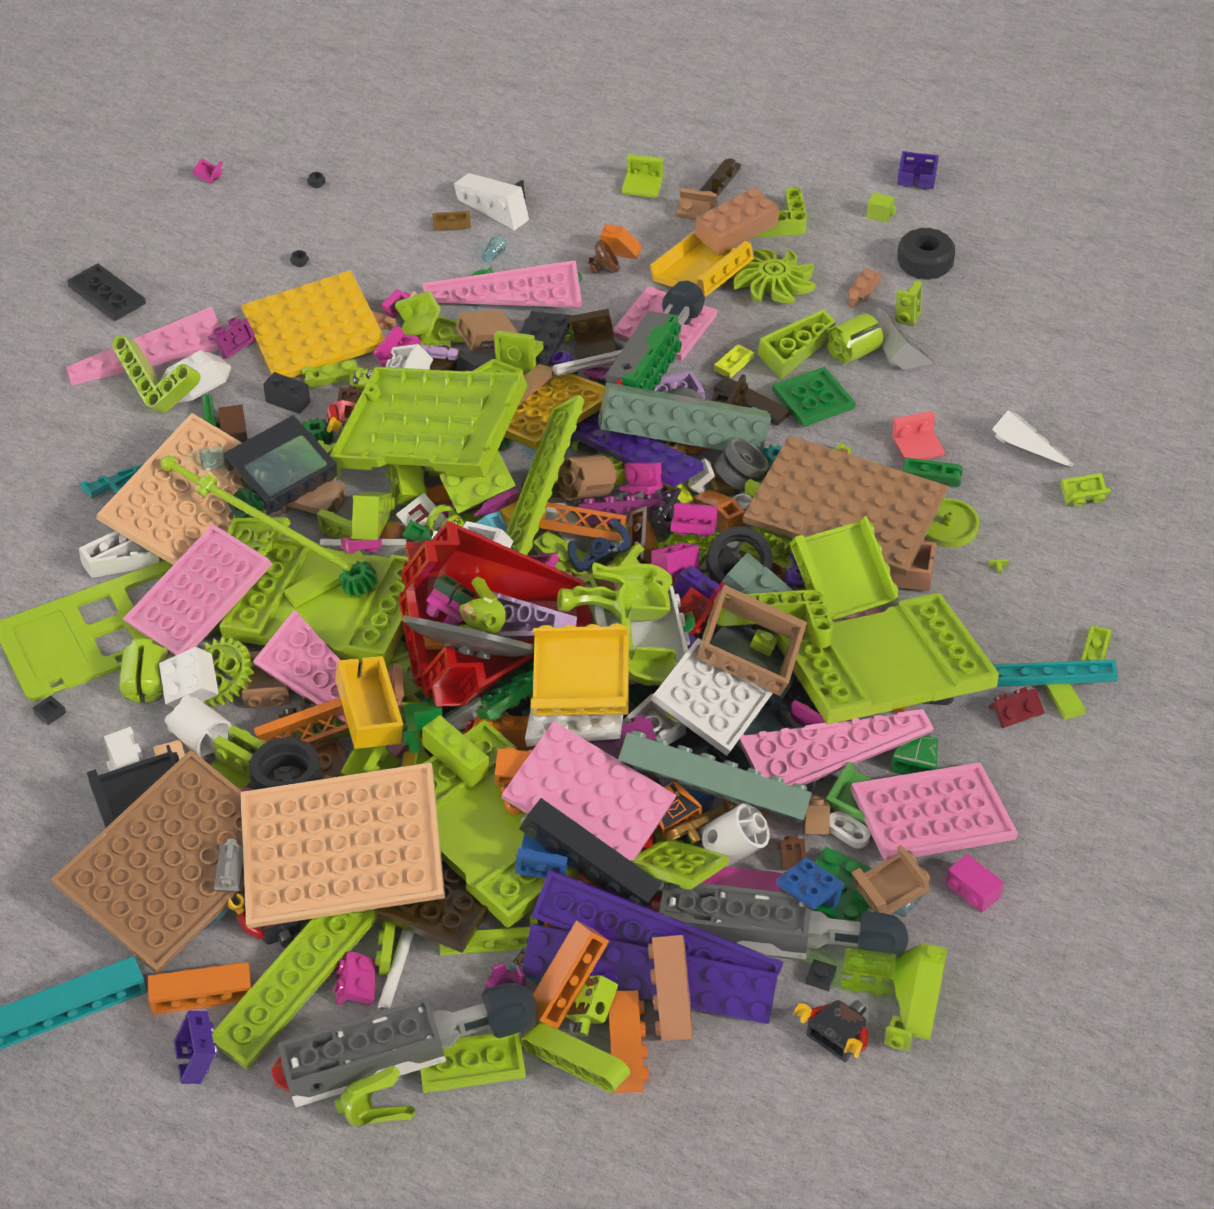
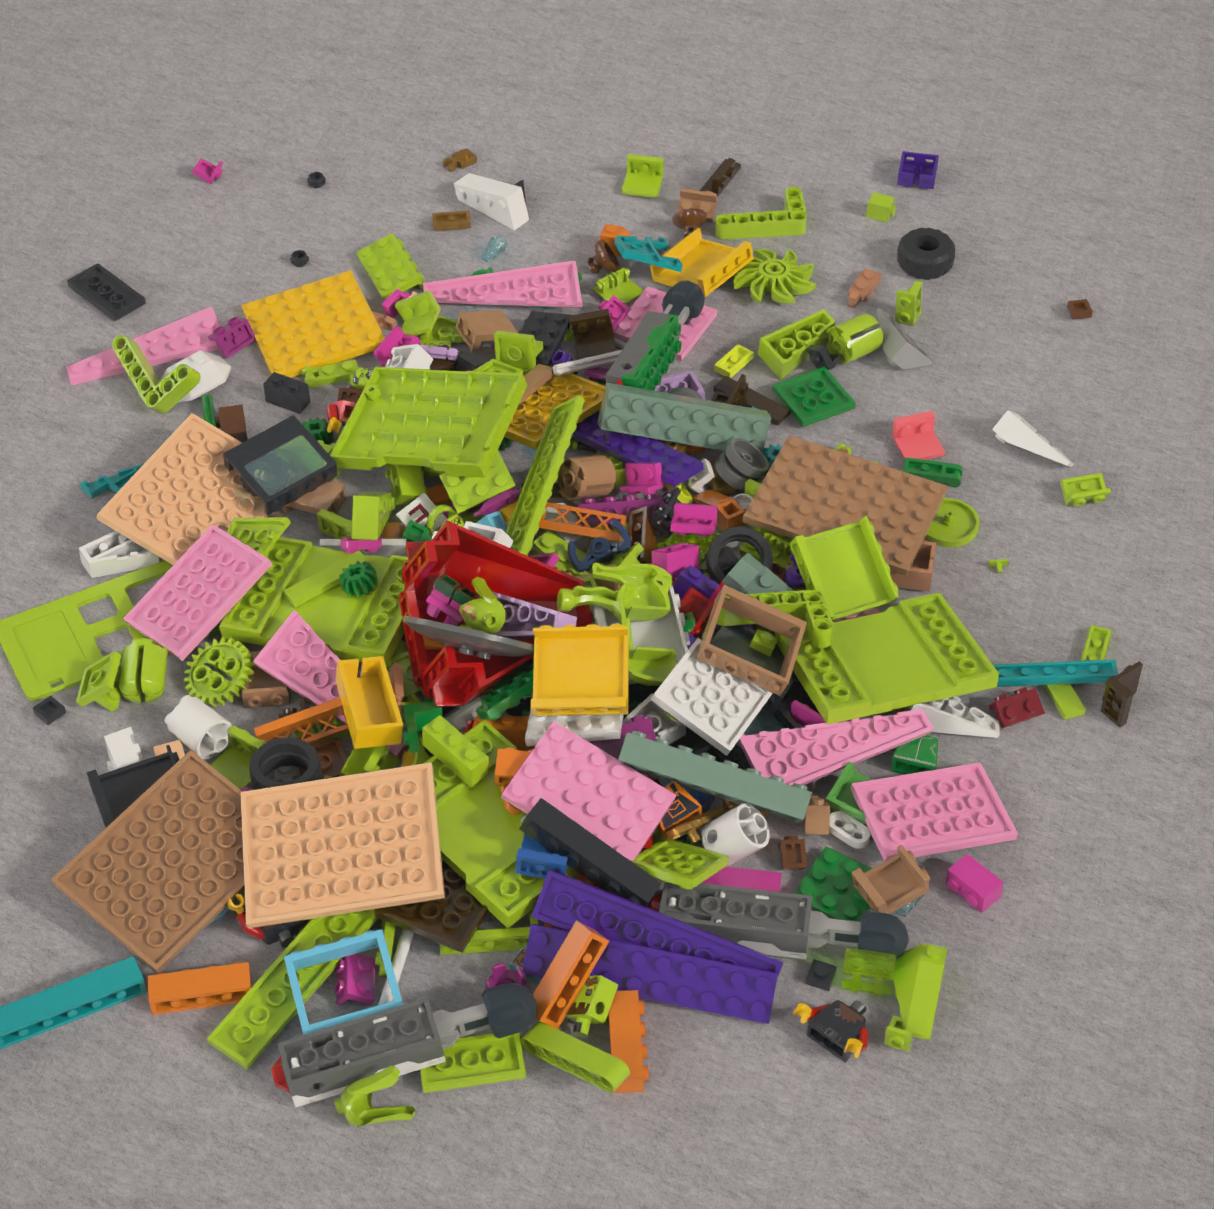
(101, 683): none -> lime bracket
(188, 674): white brick -> none
(196, 1035): dark purple piece -> none
(207, 485): lime bar -> none
(211, 457): clear light blue plate -> none
(229, 866): light grey hinge -> none
(232, 755): lime bracket -> none
(249, 497): dark green brick -> none
(332, 951): none -> medium azure window
(390, 266): none -> lime bracket
(460, 159): none -> pearl gold plate
(617, 310): none -> dark pink bracket
(618, 285): none -> lime hinge
(646, 251): none -> teal wing
(672, 988): nougat brick -> none
(689, 220): none -> reddish brown hair
(736, 221): nougat piece -> none
(811, 884): blue bracket -> none
(821, 358): none -> black bracket
(954, 718): none -> white wedge
(1079, 309): none -> reddish brown plate
(1119, 694): none -> dark brown bracket

